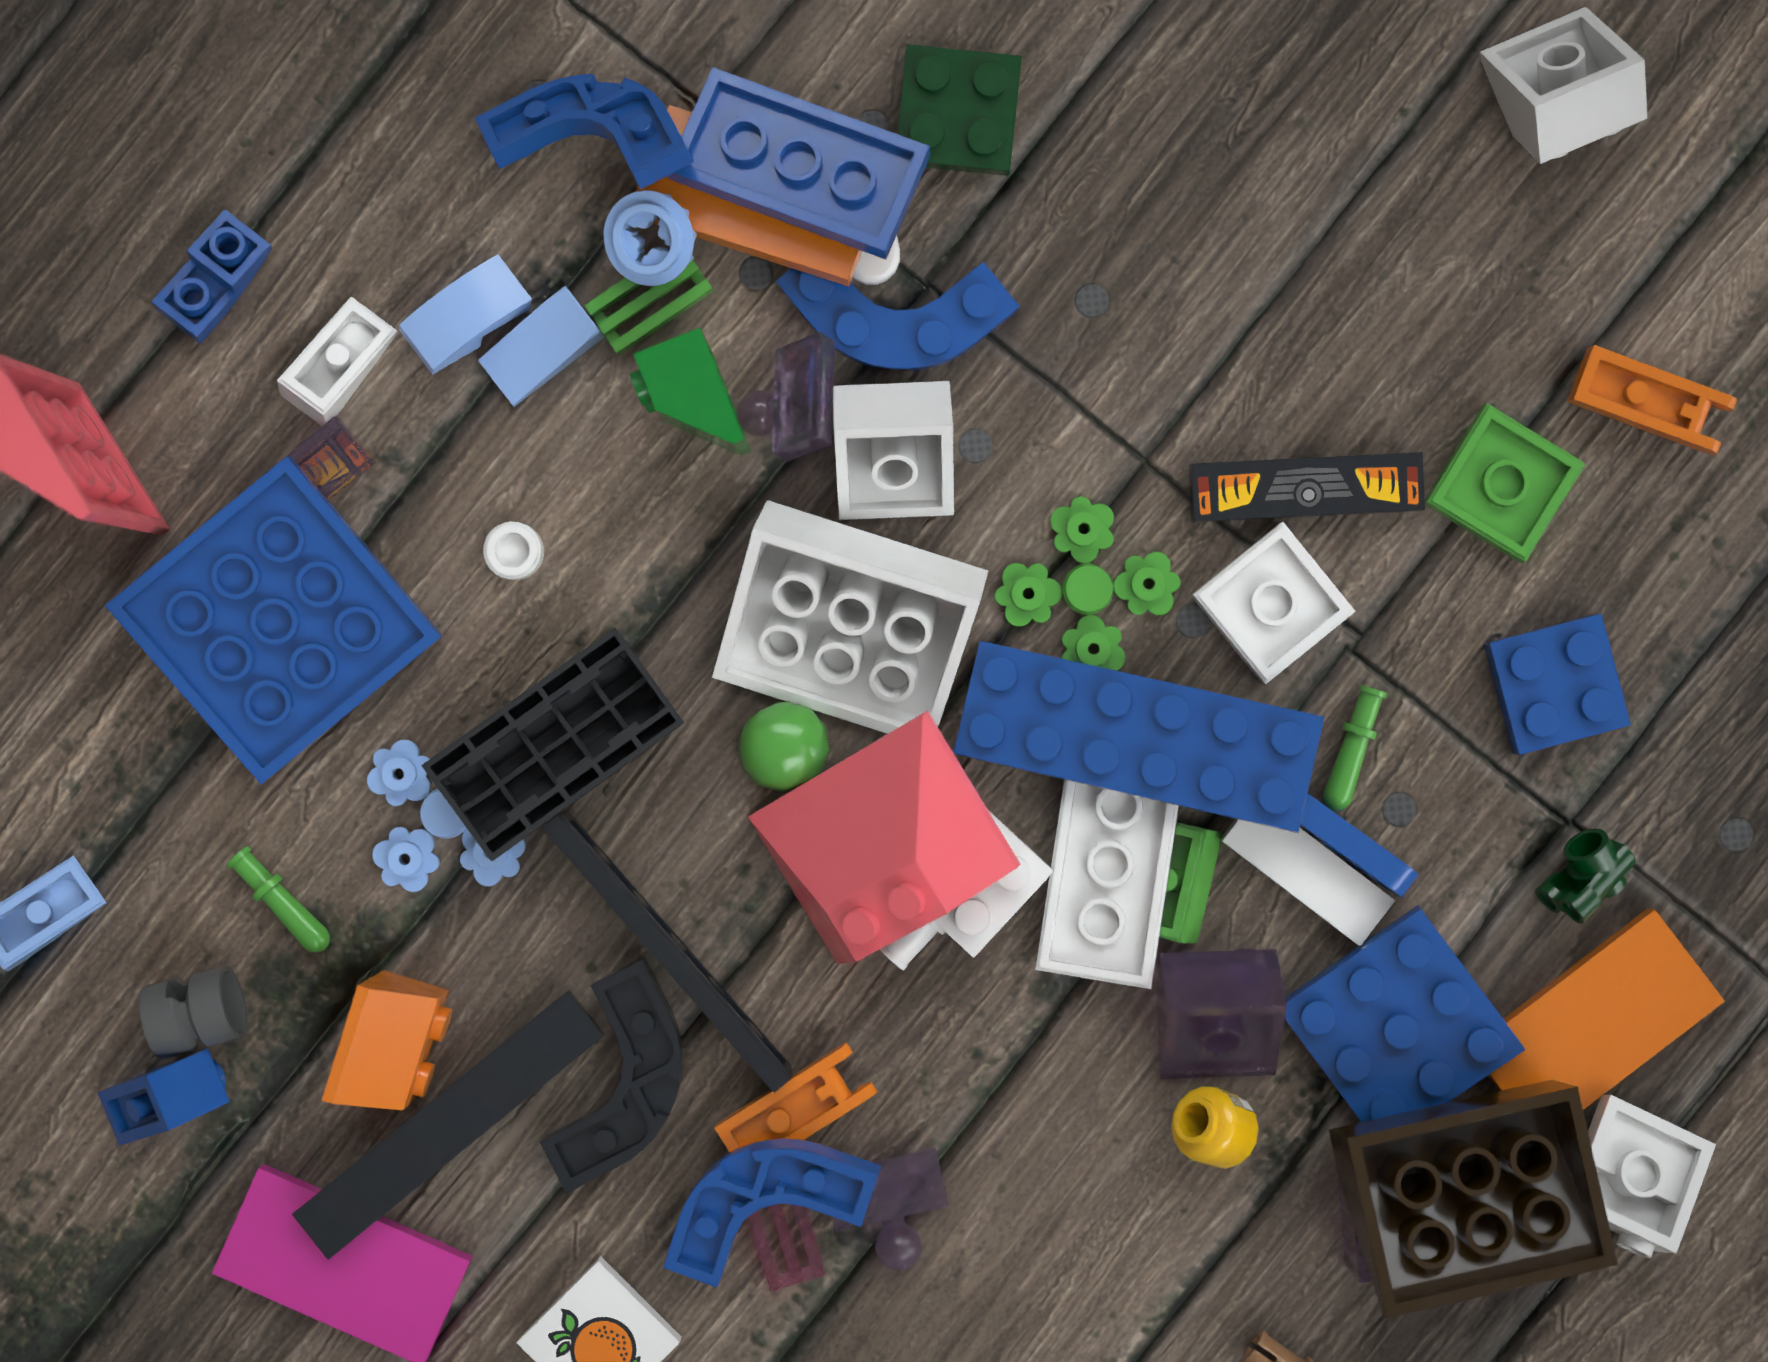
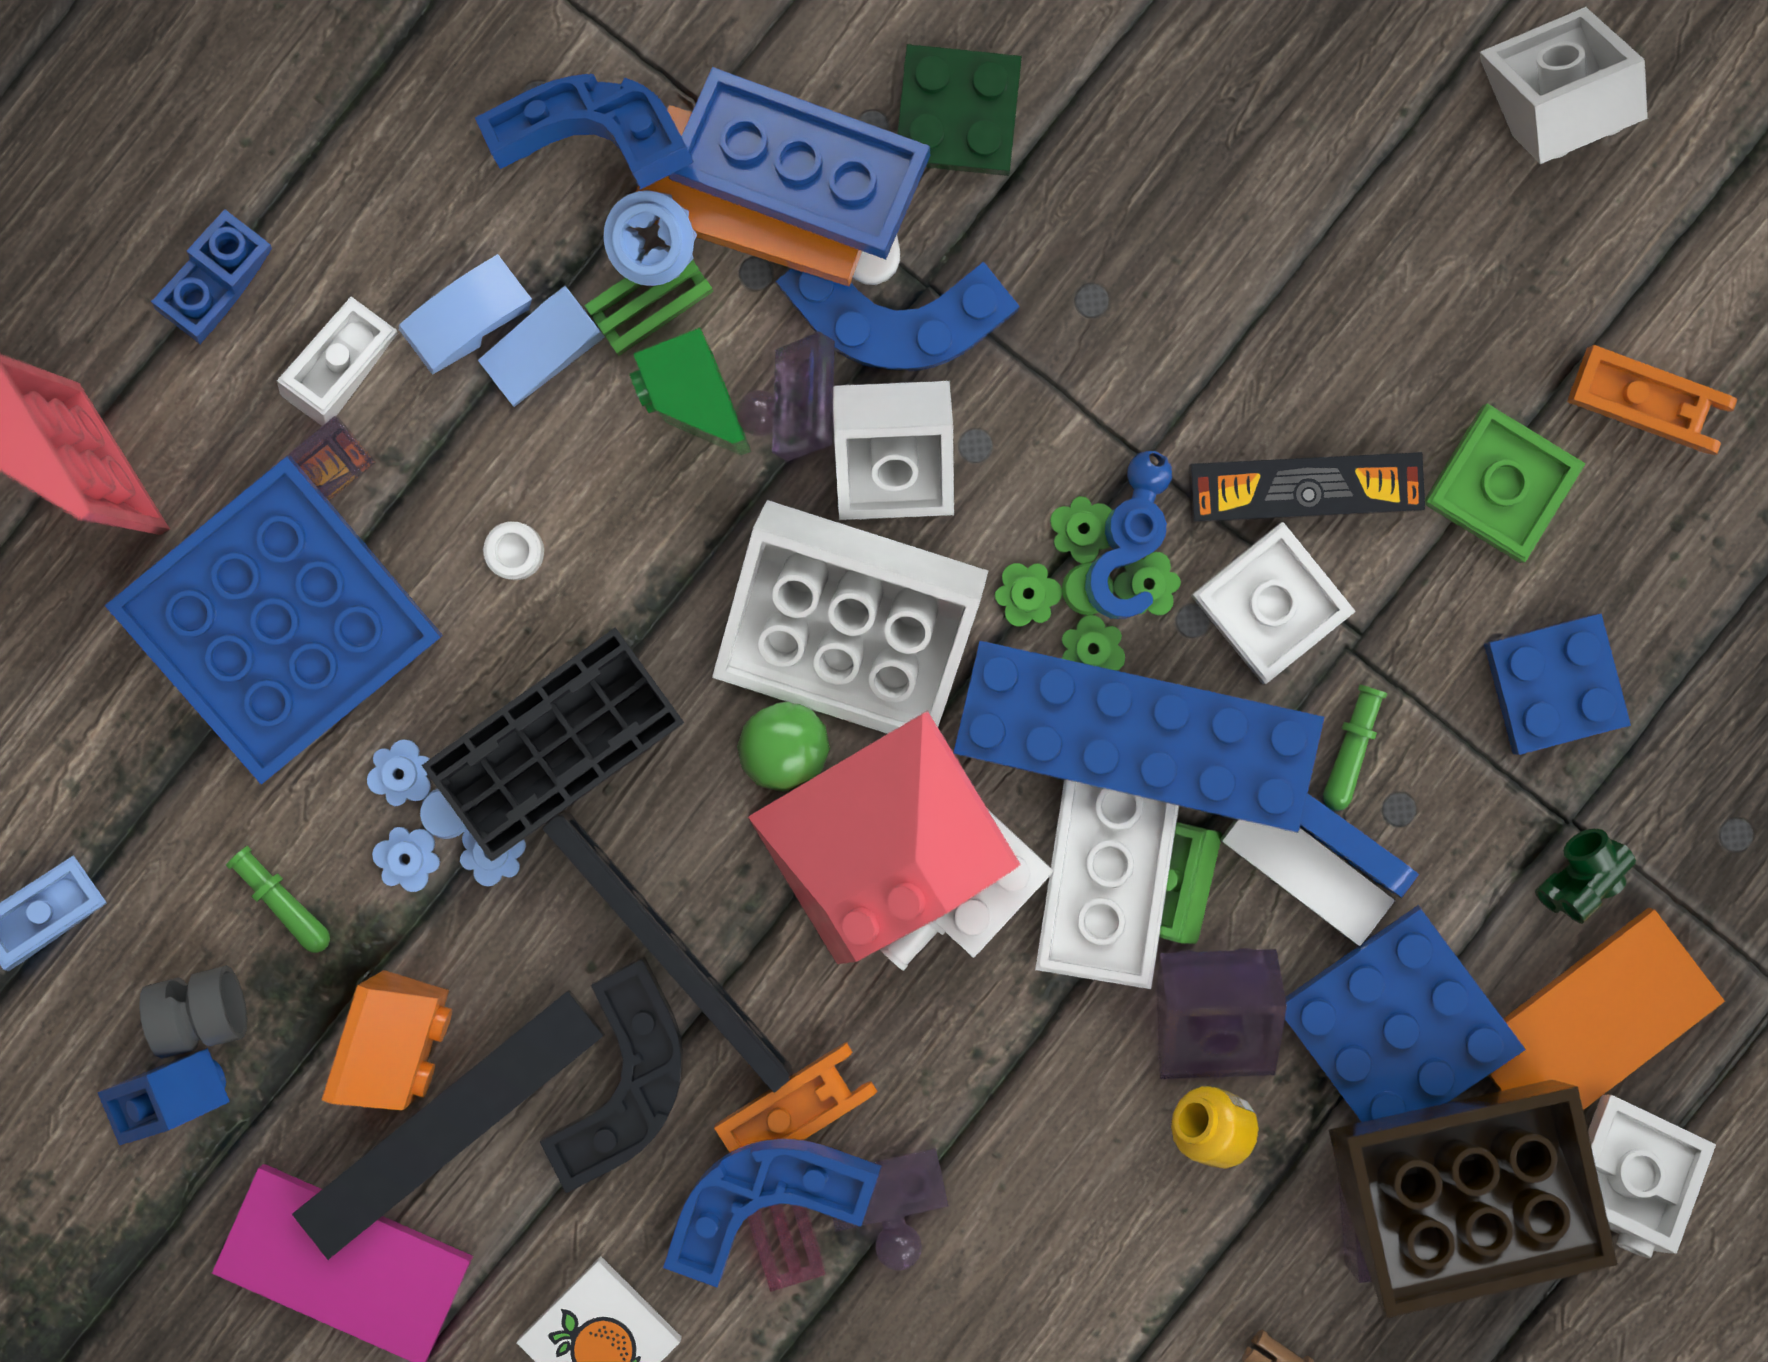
(1132, 532): none -> blue piece

